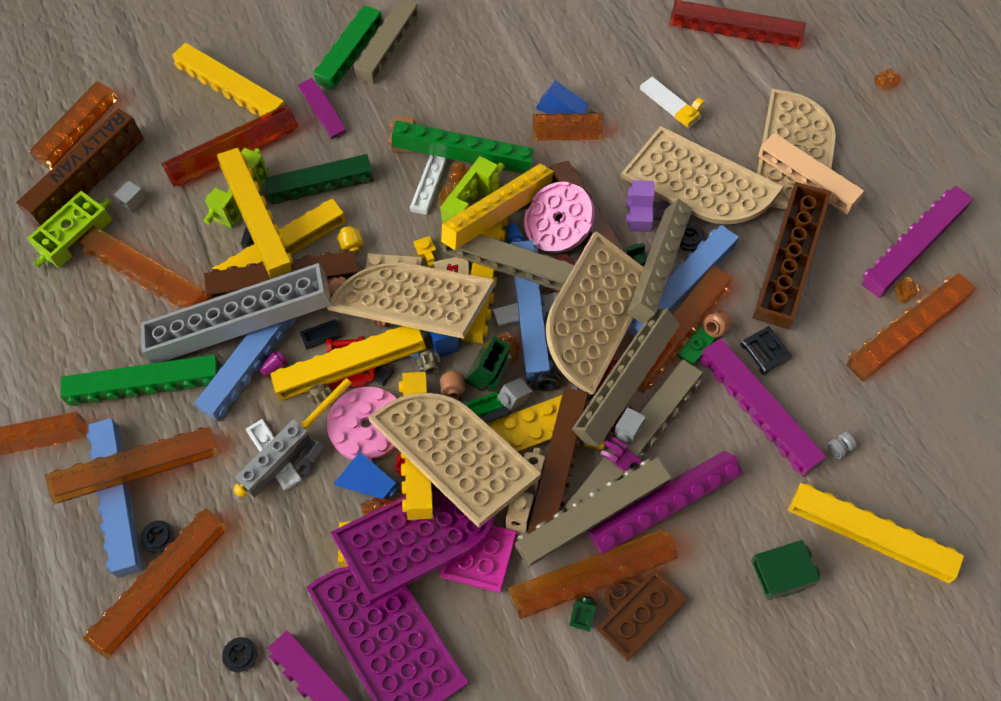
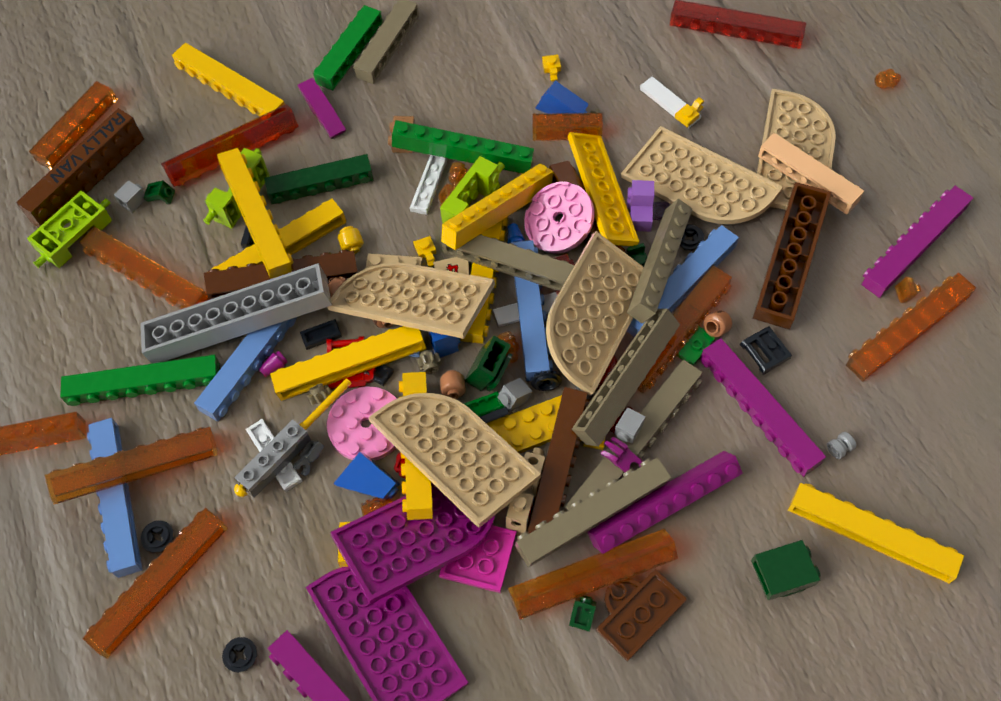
(158, 191): none -> dark green bracket
(551, 65): none -> yellow plate
(603, 188): none -> yellow plate

